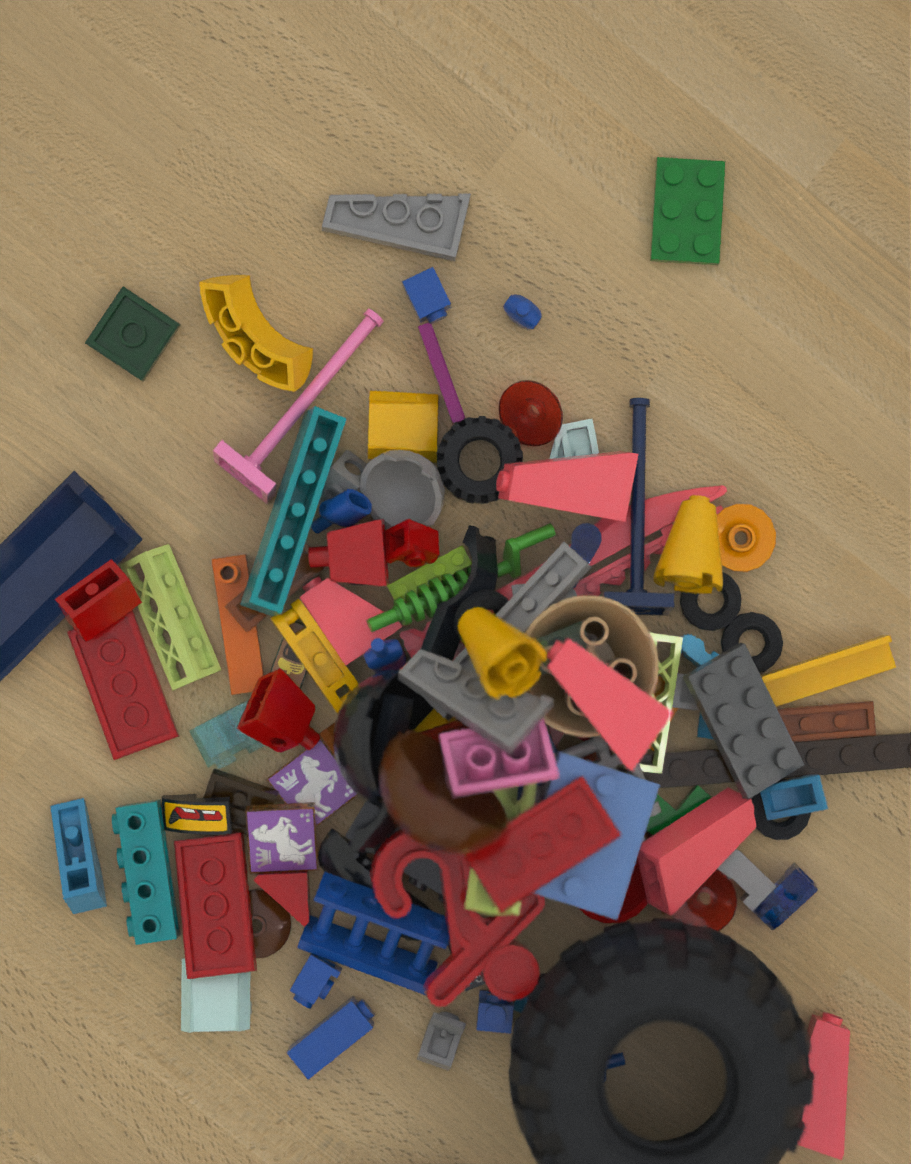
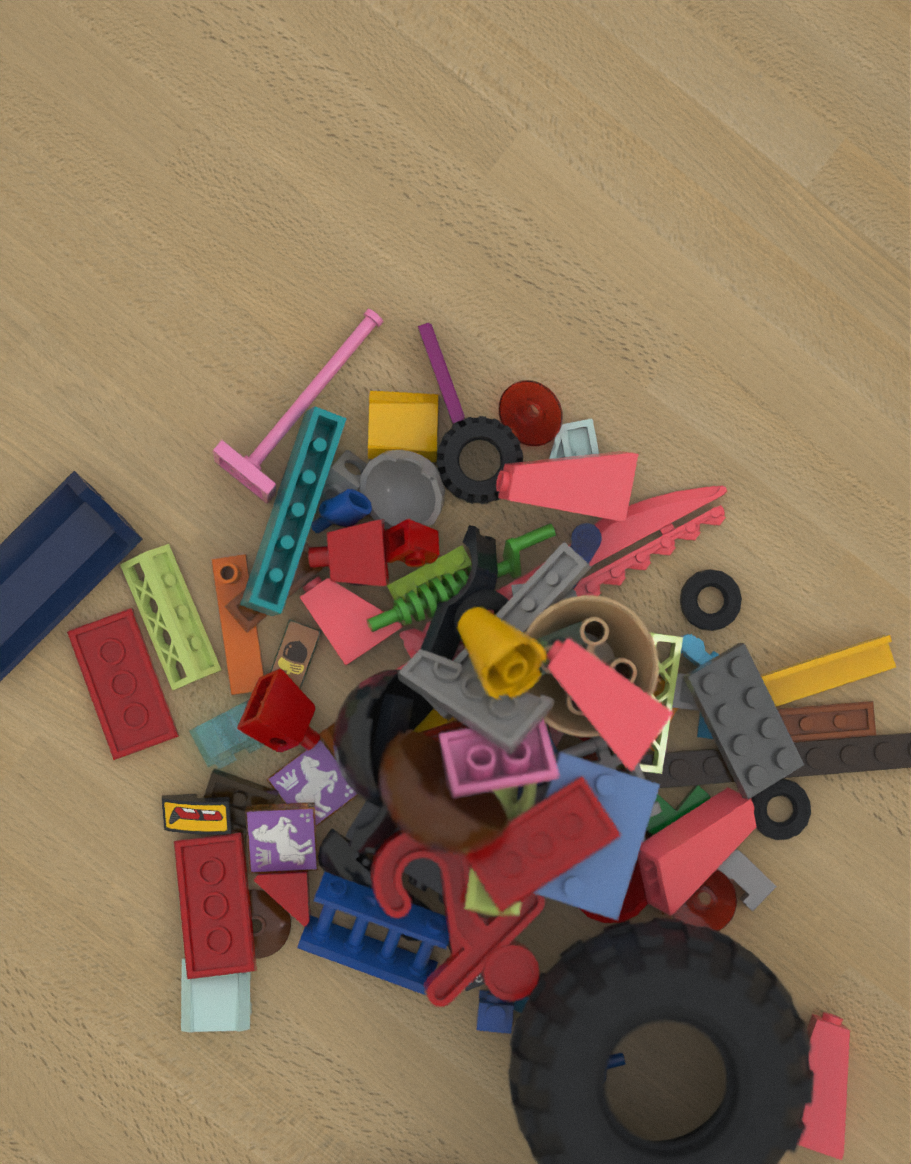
(77, 857): dark azure slope -> none
(98, 600): red brick -> none
(132, 334): dark green plate -> none
(147, 872): teal brick -> none
(250, 337): yellow brick -> none
(314, 980): blue brick -> none
(315, 653): yellow plate -> none
(331, 1036): blue brick -> none
(385, 655): blue piece -> none
(410, 223): light grey wing -> none
(427, 296): blue brick -> none
(441, 1040): light grey bracket -> none
(522, 312): blue piece -> none
(637, 597): dark blue tile -> none
(687, 211): green plate -> none
(692, 550): yellow cone -> none
(759, 537): light orange dish -> none
(764, 625): black tyre -> none
(790, 894): clear blue leg -> none
(794, 797): dark azure slope -> none

